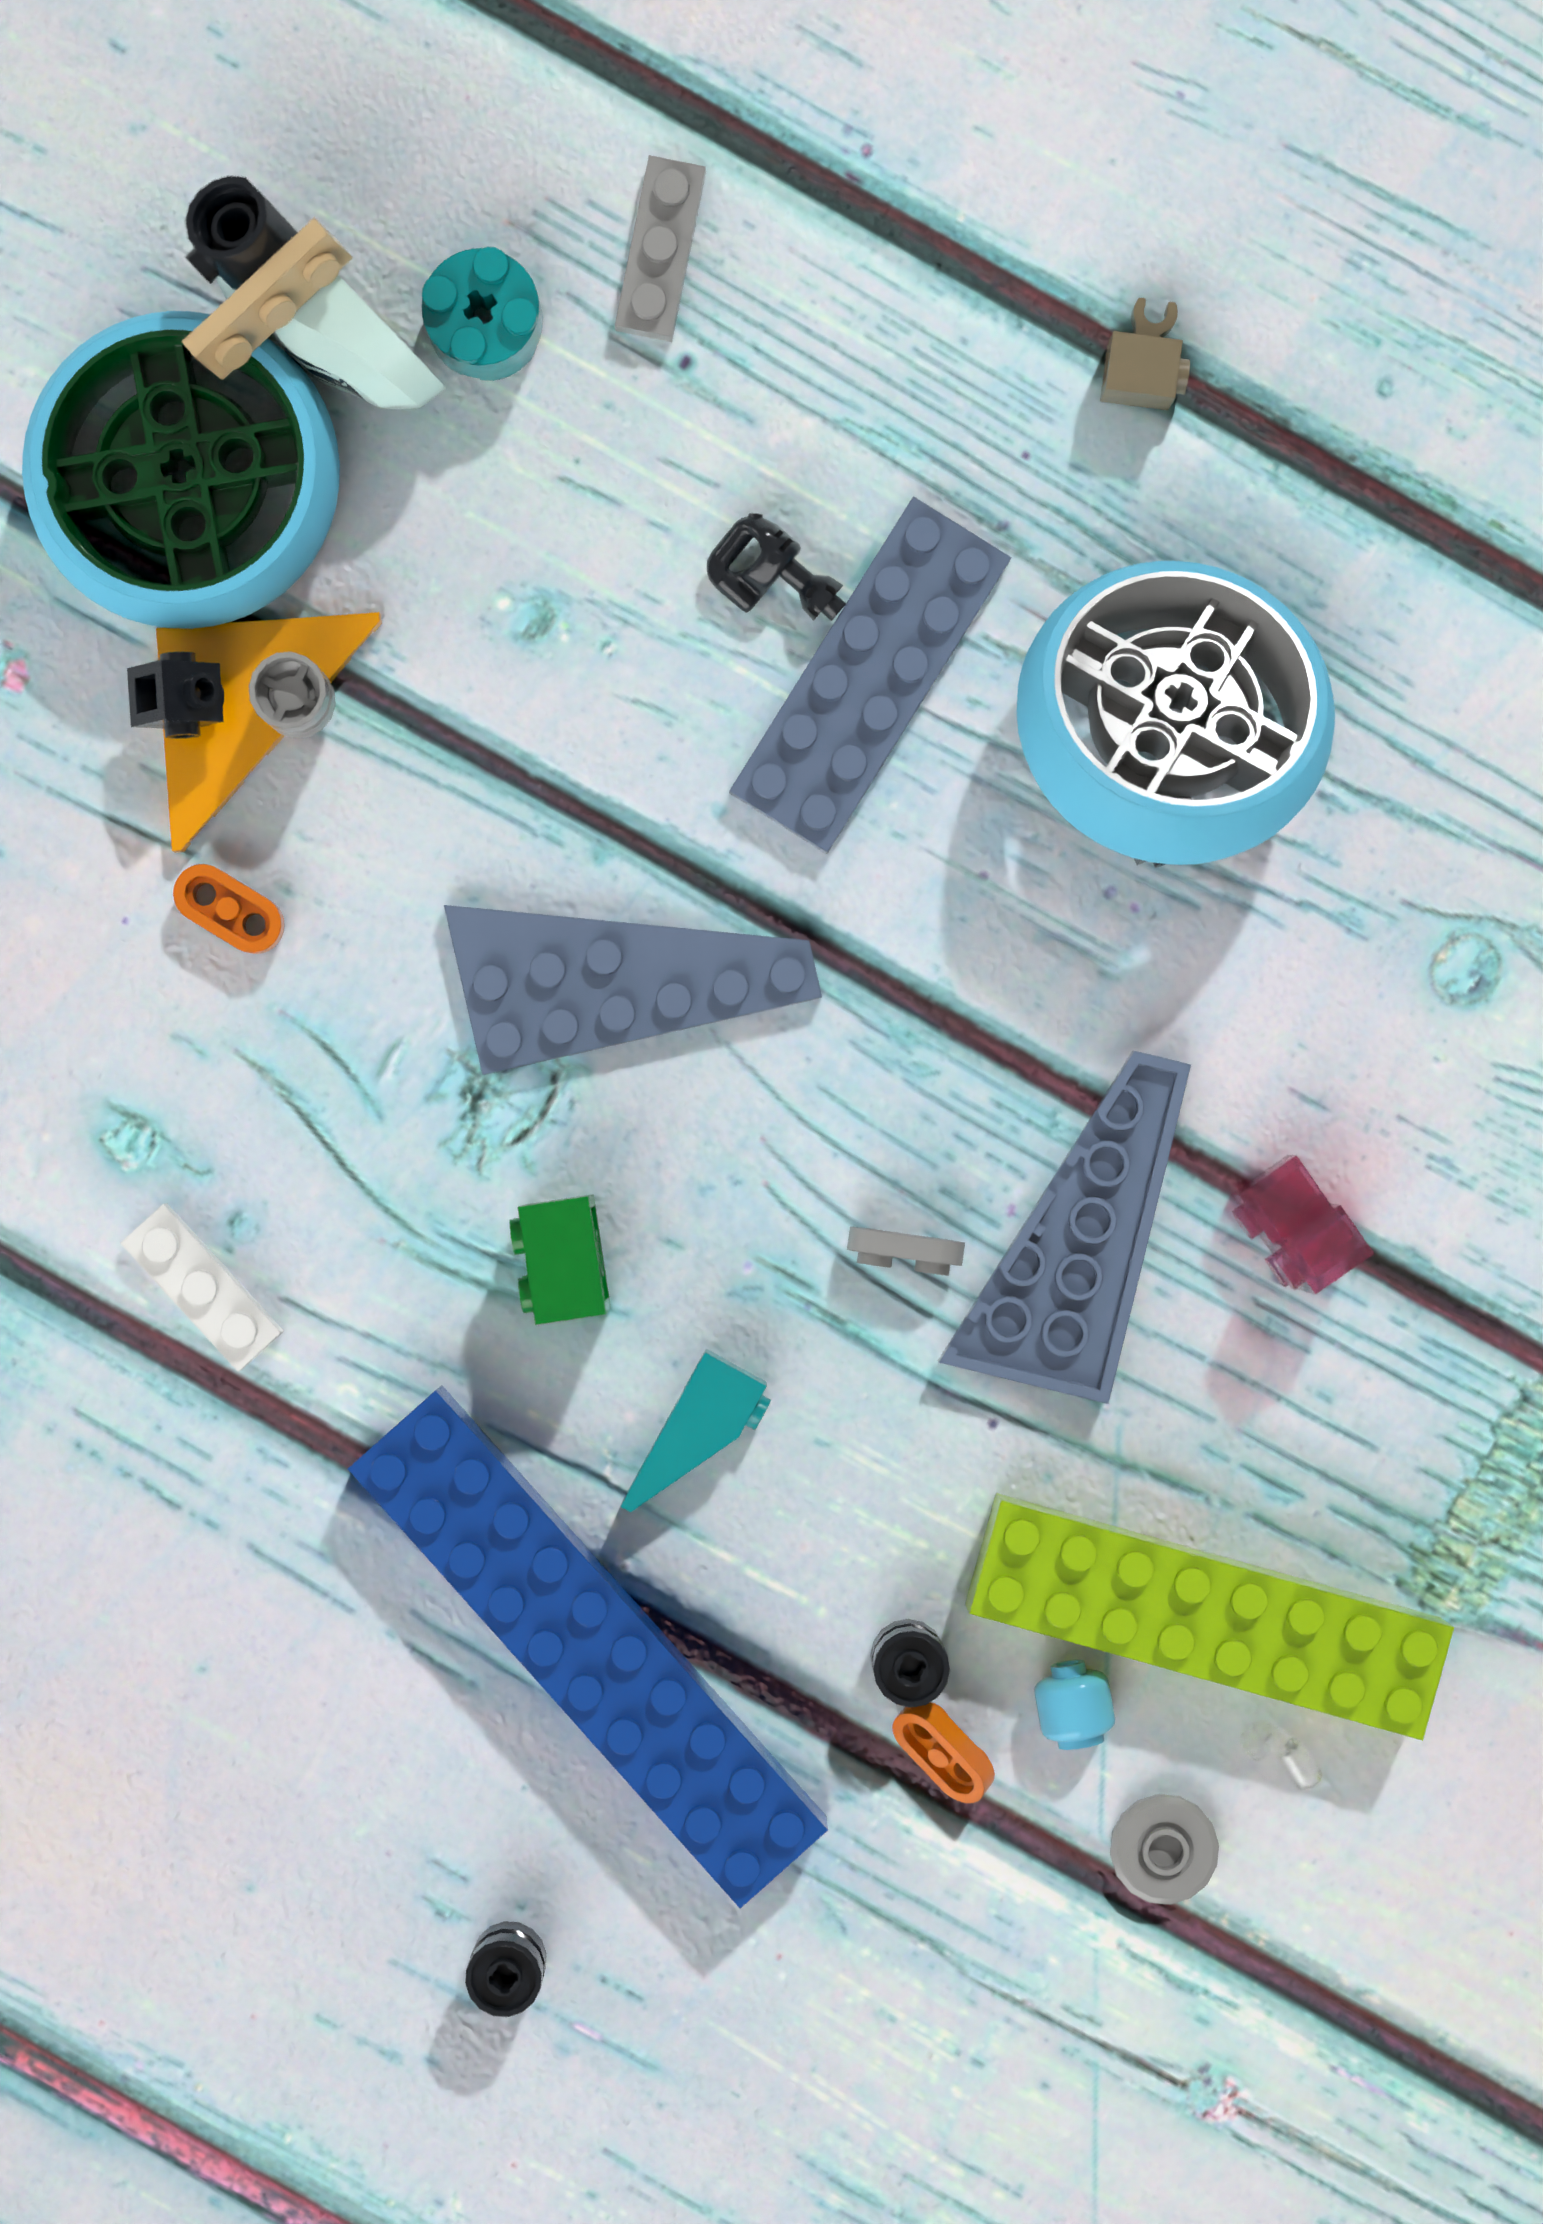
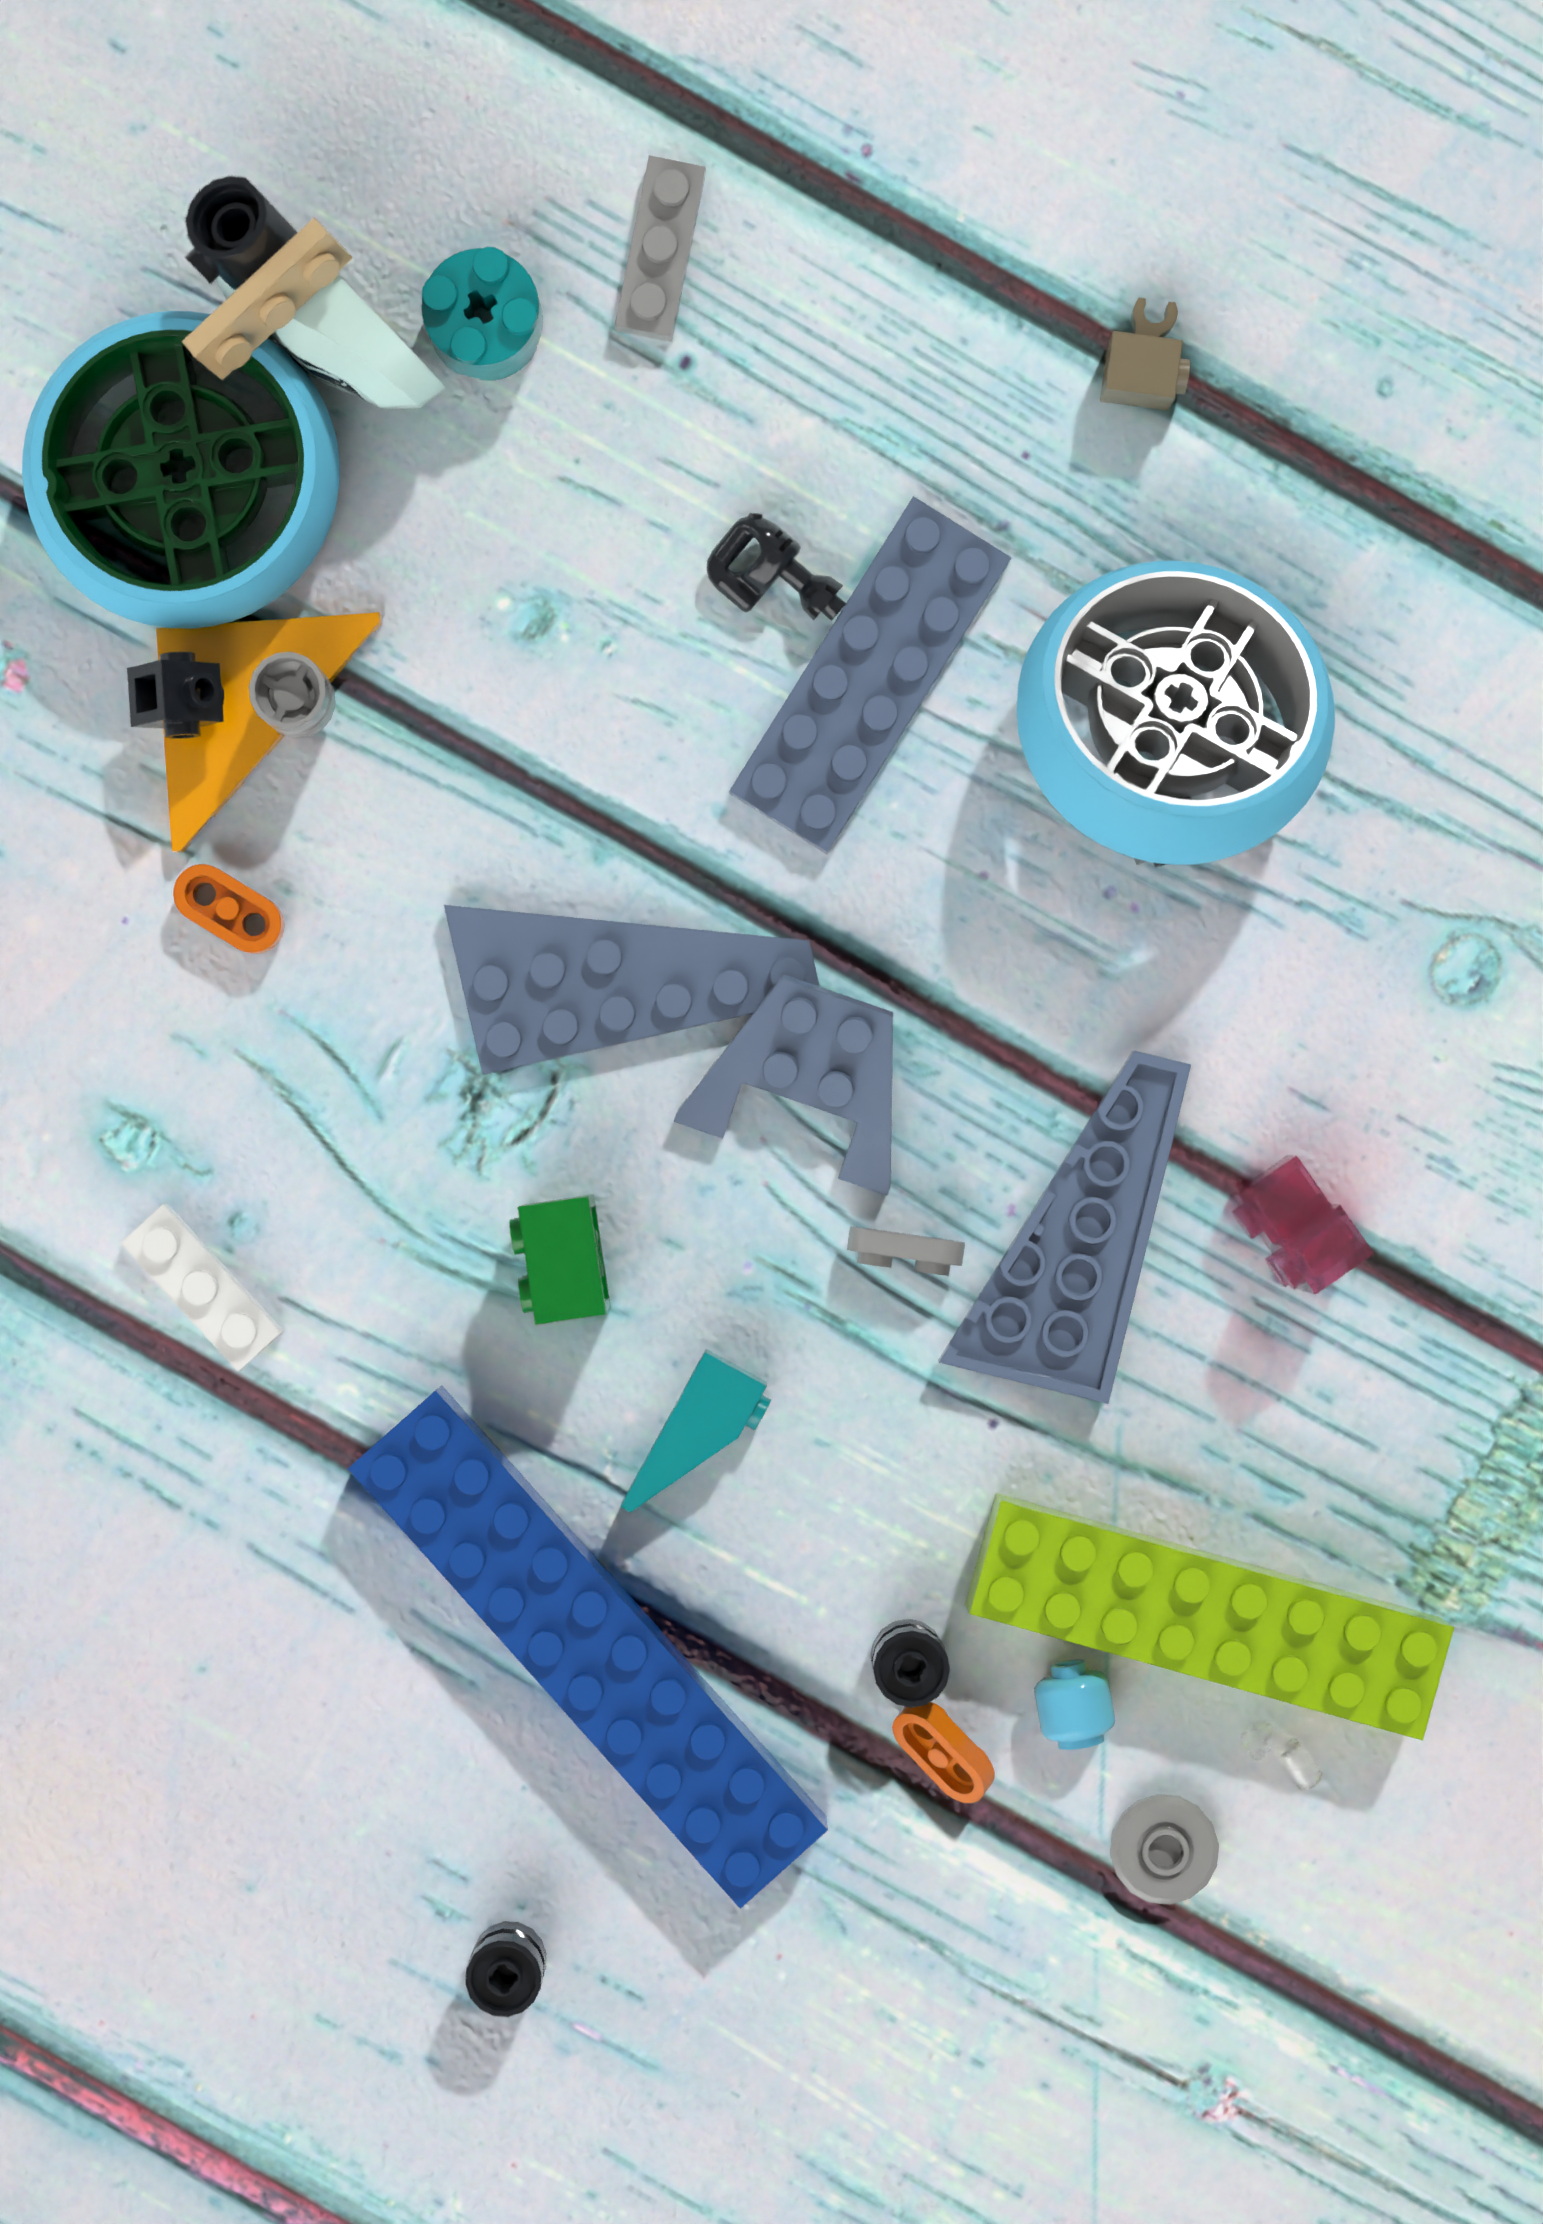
(815, 1052): none -> sand blue wing

